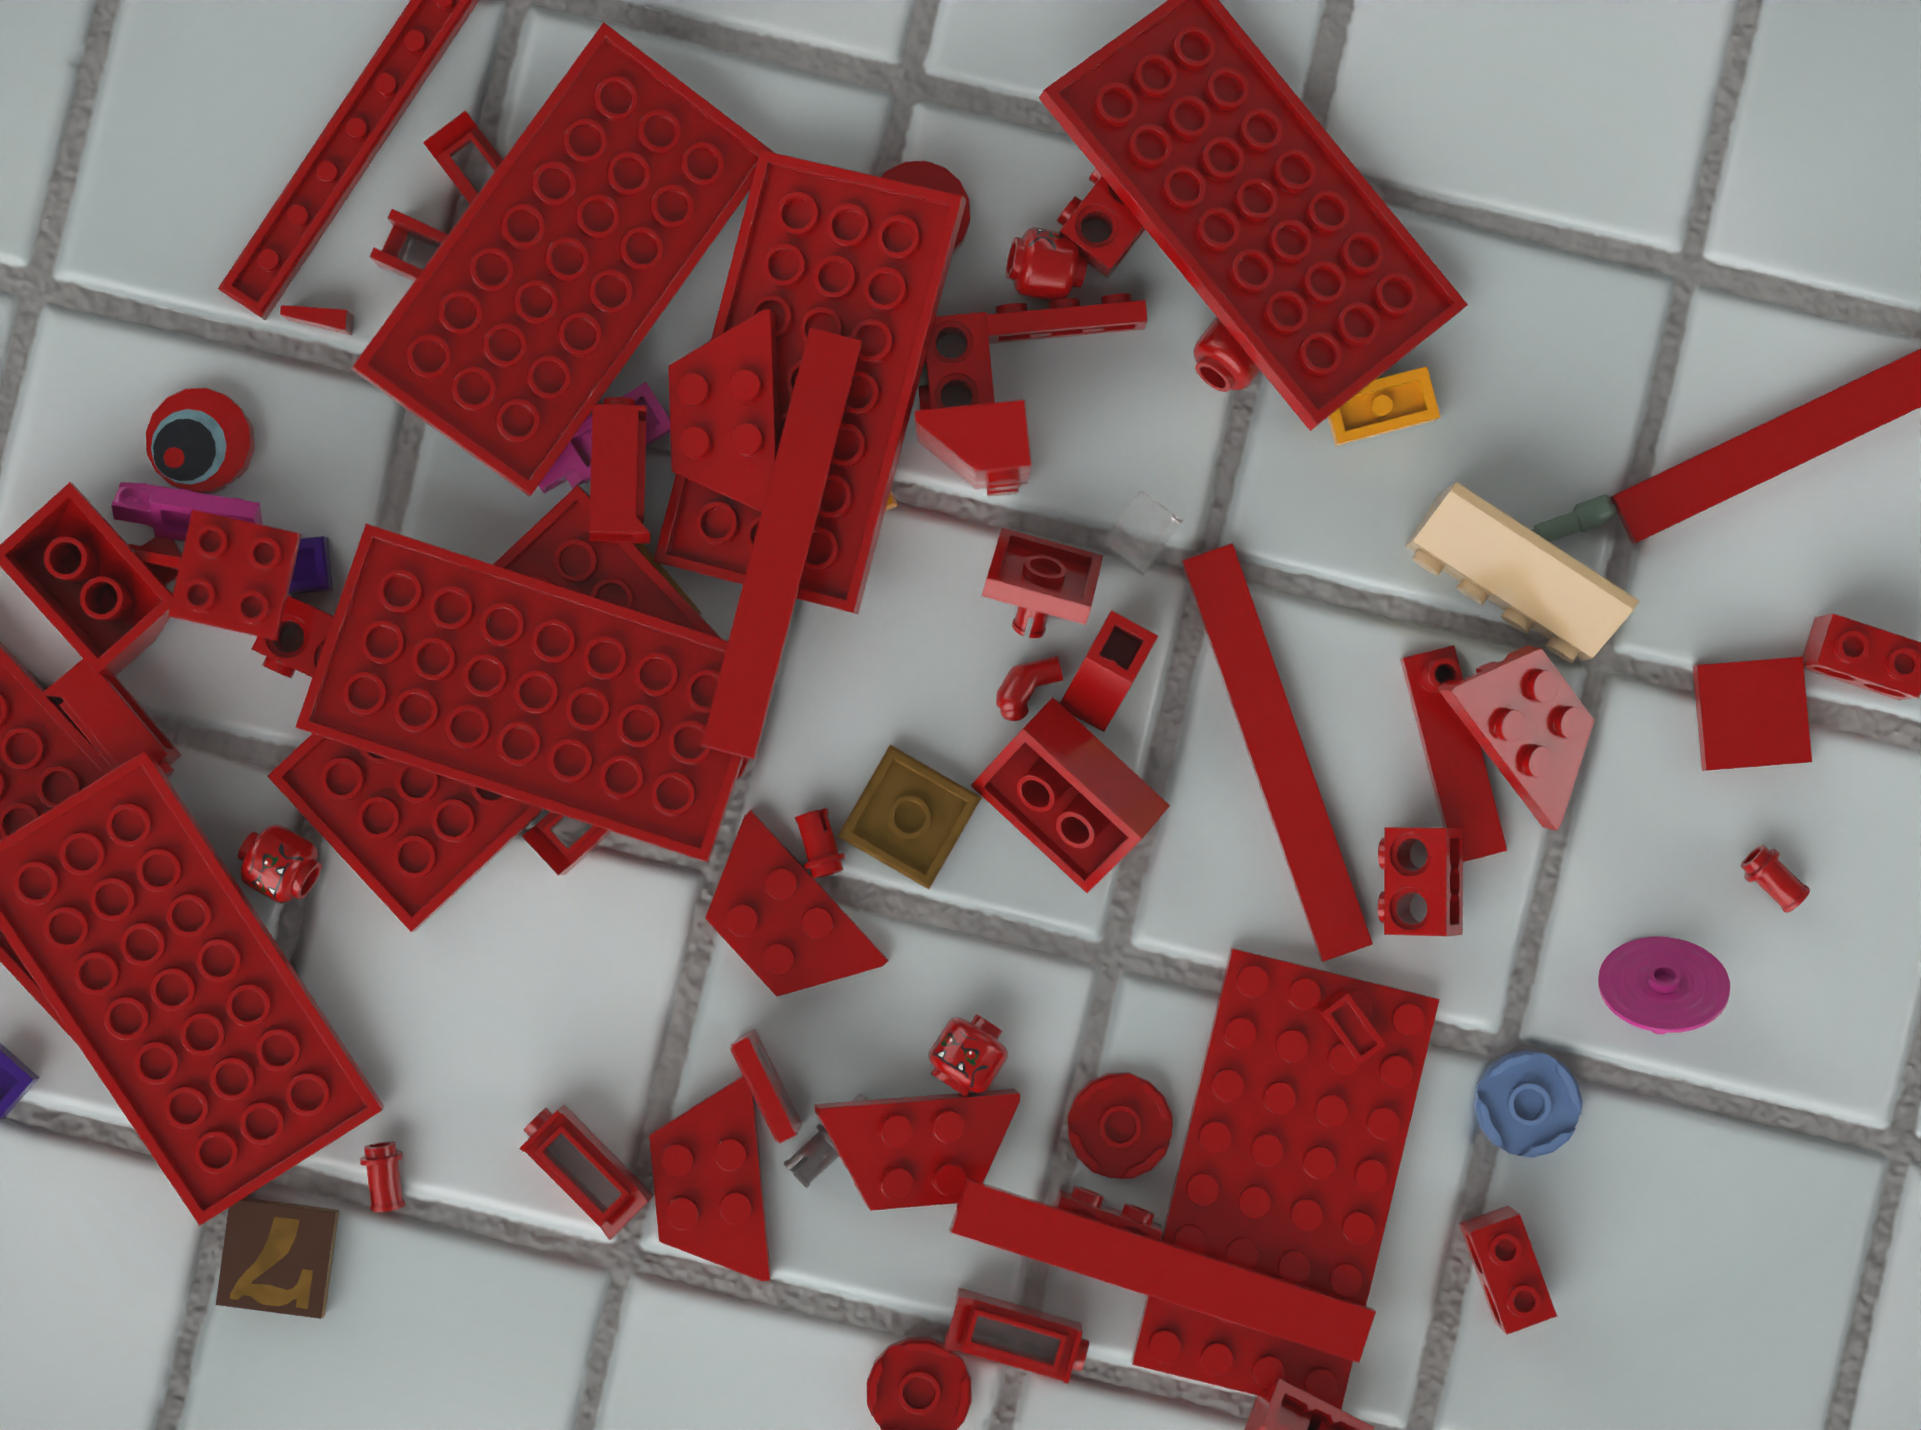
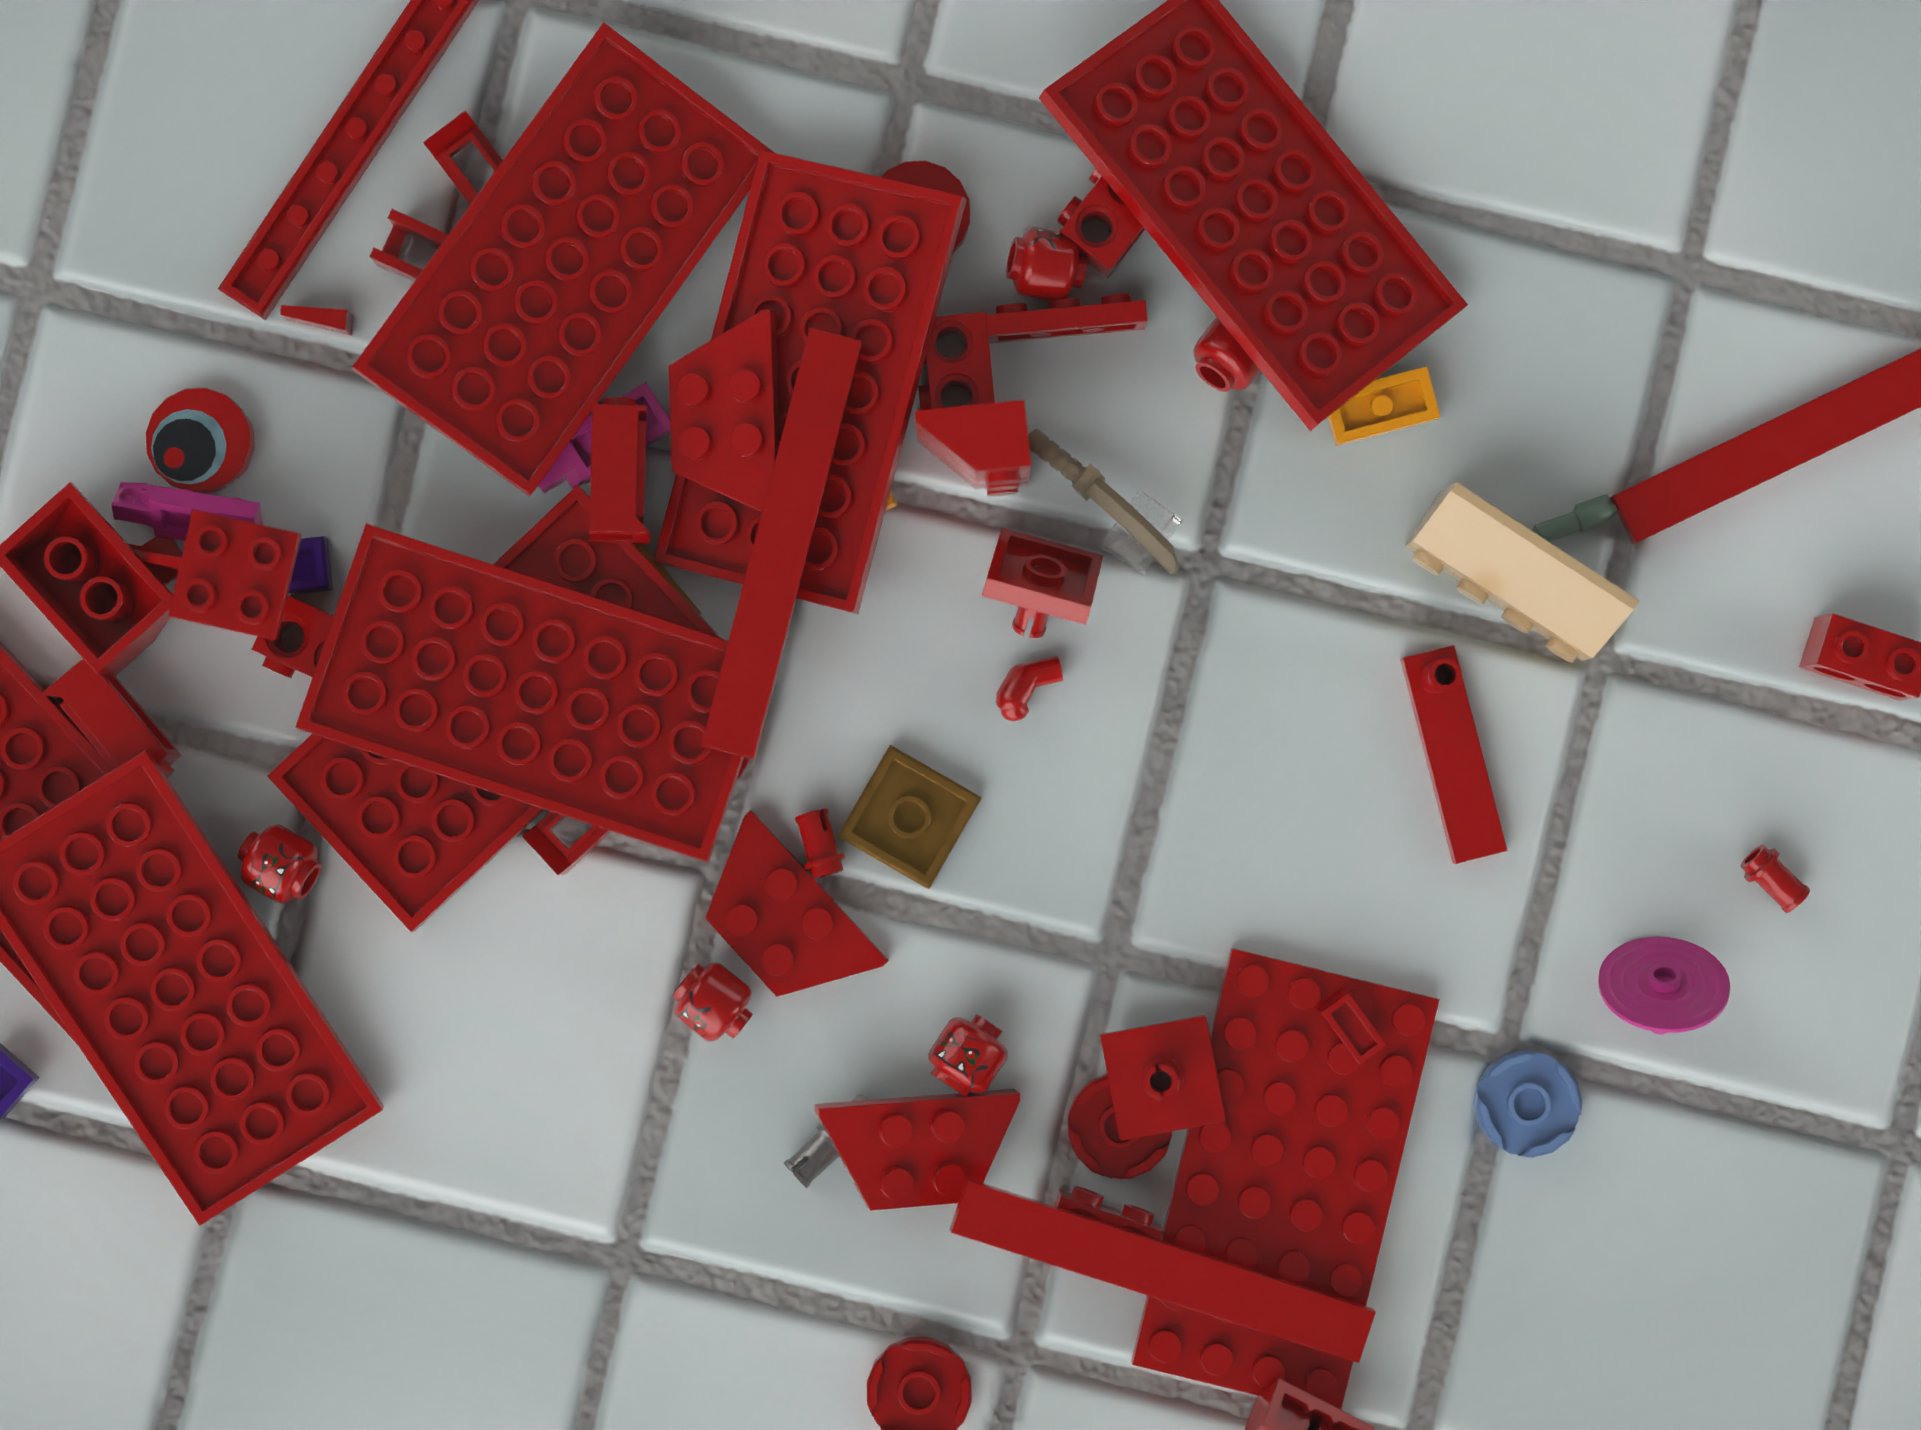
(277, 1257): reddish brown tile -> none
(383, 1176): red pin -> none
(585, 1169): red window -> none
(712, 1002): none -> red head
(712, 1183): red wing -> none
(766, 1086): red tile -> none
(1016, 1336): red window -> none
(1070, 795): red slope -> none
(1090, 484): none -> dark tan sword
(1108, 670): red slope -> none
(1163, 1077): none -> red tile
(1277, 752): red tile -> none
(1436, 881): red brick -> none
(1508, 1269): red brick -> none
(1527, 727): wing -> none
(1752, 713): red tile -> none

